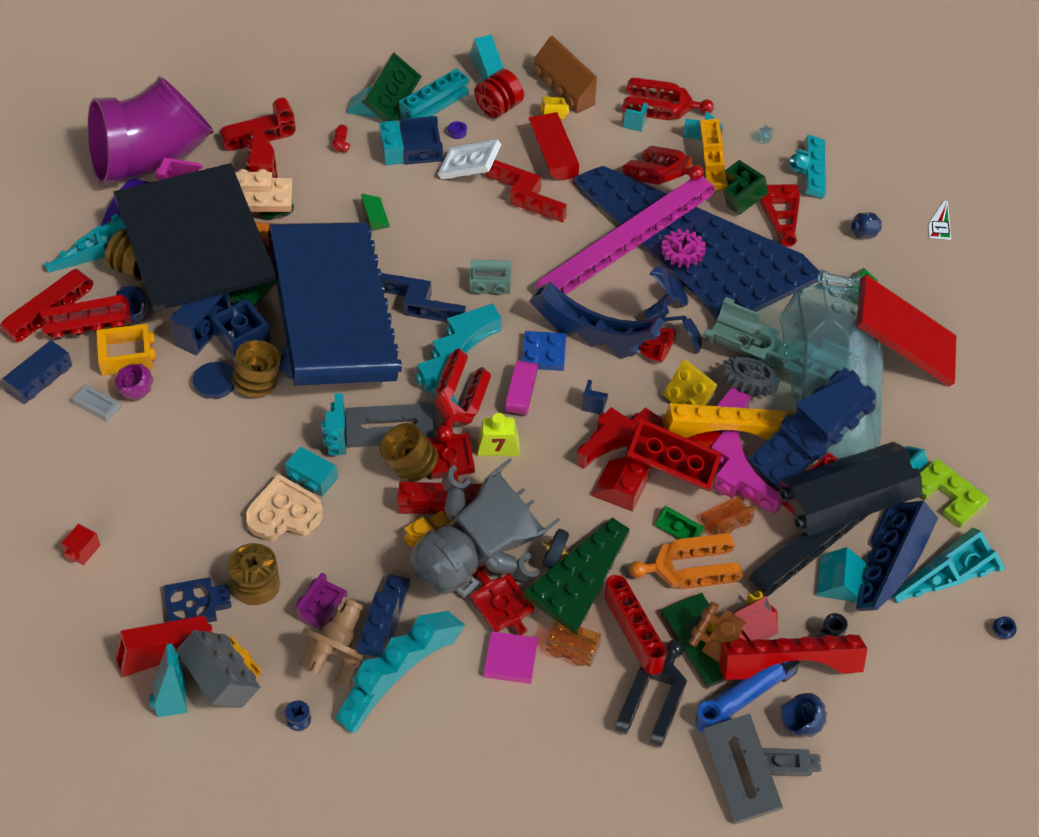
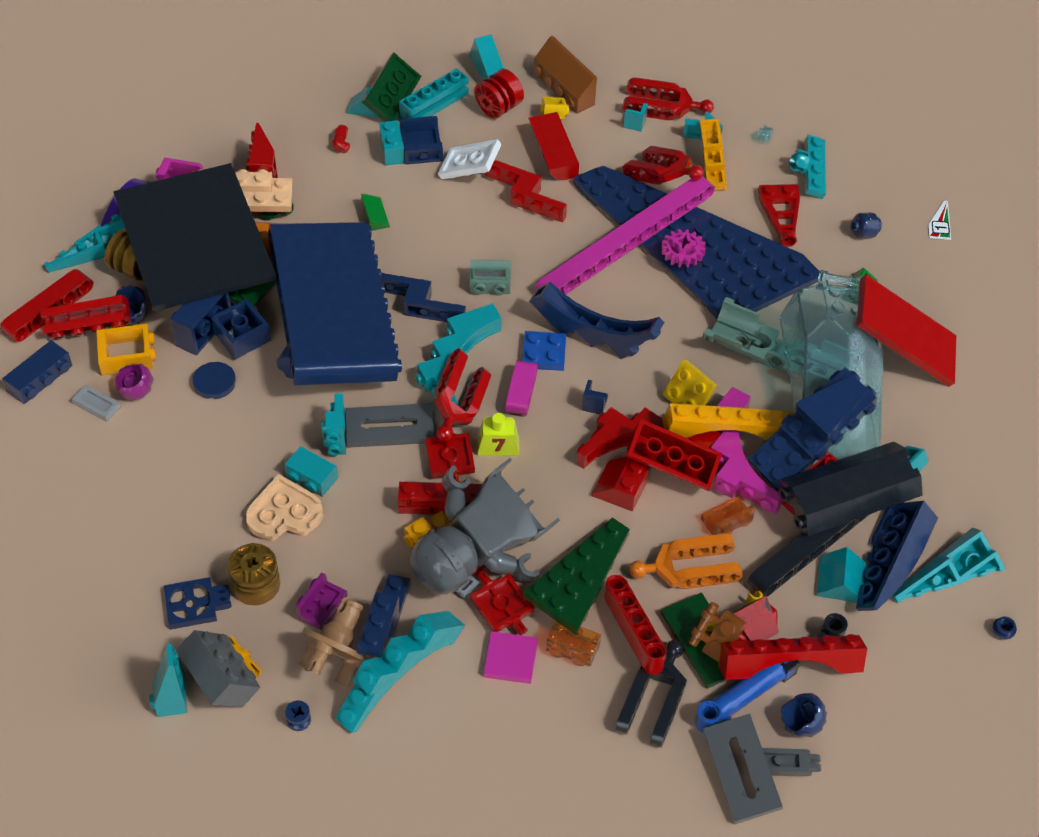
(80, 544): red brick -> none
(138, 132): magenta cylinder -> none
(144, 646): red slope -> none
(256, 368): pearl gold wheel -> none
(275, 126): red beam -> none
(408, 452): pearl gold wheel -> none
(457, 130): dark purple tile -> none
(555, 548): black wheel -> none
(658, 349): red brick -> none
(674, 291): dark blue plant -> none
(678, 524): green slope -> none
(744, 187): dark green brick -> none
(750, 376): dark grey gear -> none
(966, 497): lime plate -> none

